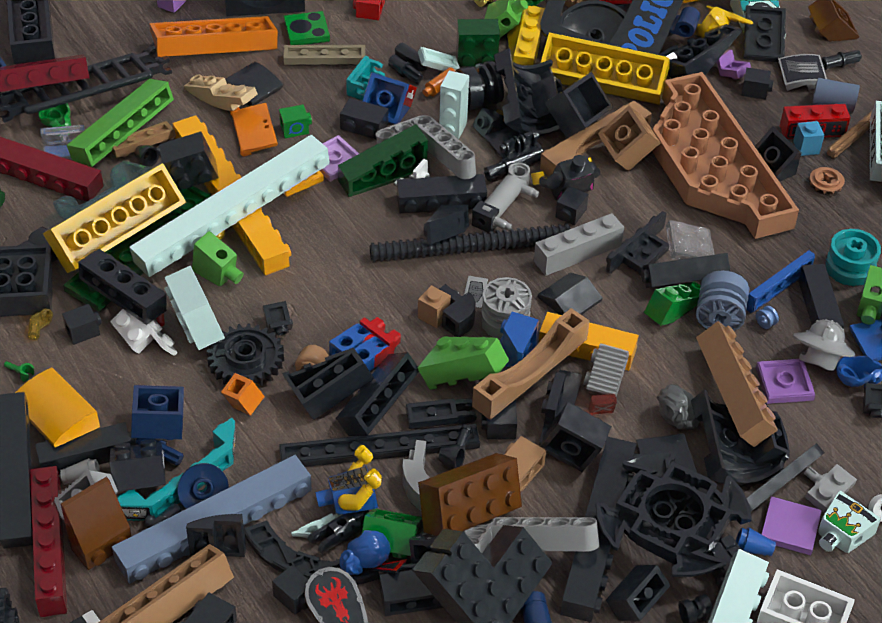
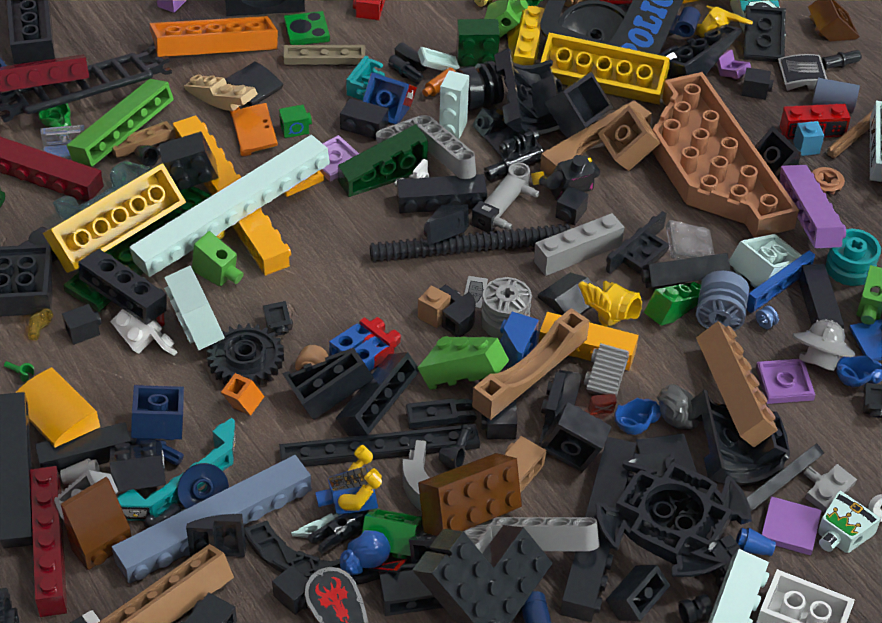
(612, 303): none -> yellow helmet
(637, 415): none -> blue hair
(762, 258): none -> light aqua slope
(815, 211): none -> medium lavender brick

